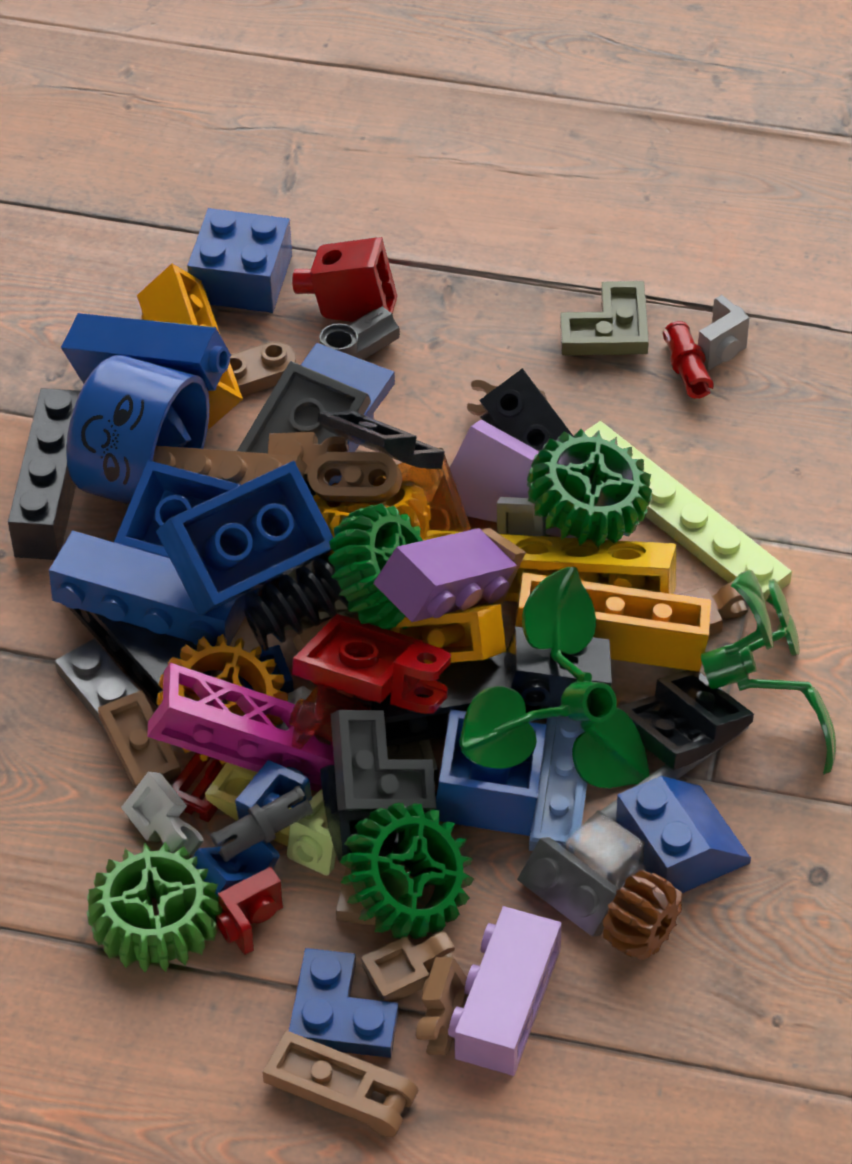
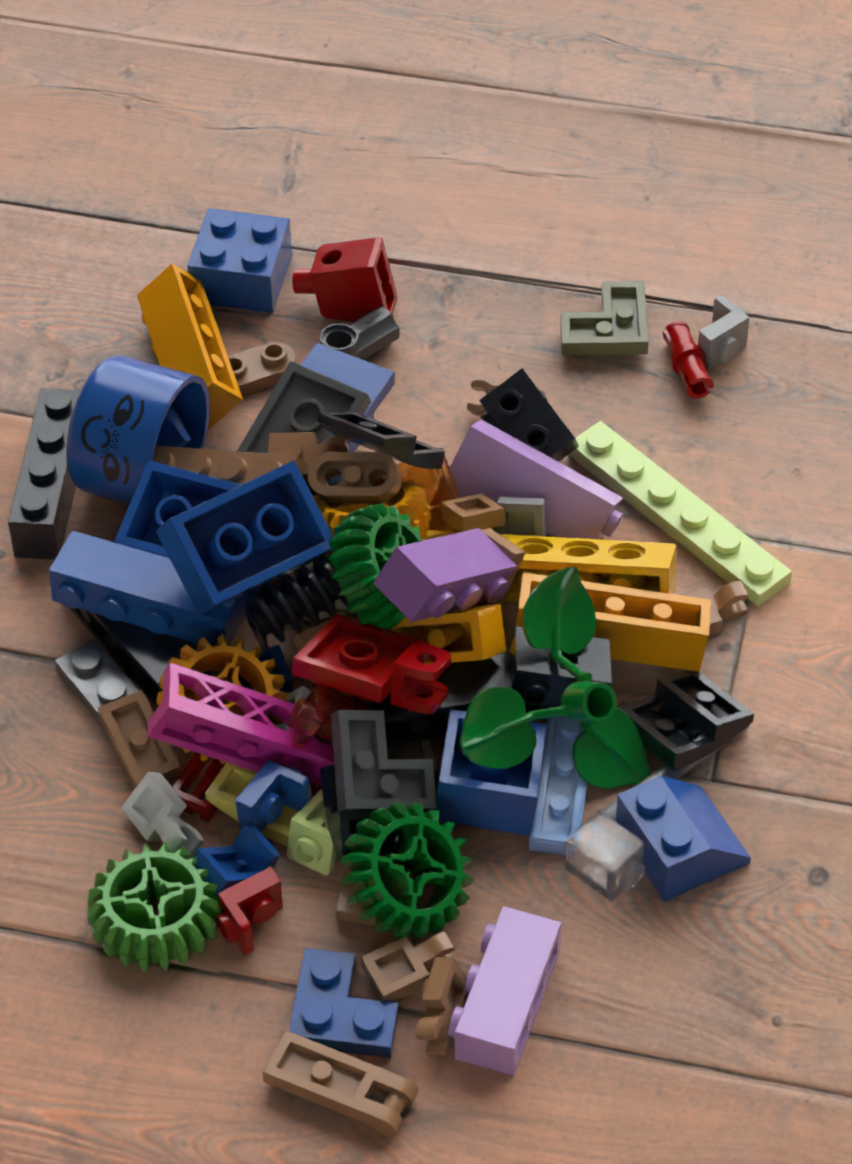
(170, 345): blue slope -> none
(261, 823): dark grey pin -> none
(472, 513): none -> medium nougat plate
(568, 885): flat silver plate -> none
(589, 487): green gear -> none
(642, 915): dark orange gear -> none
(735, 661): green plant -> none

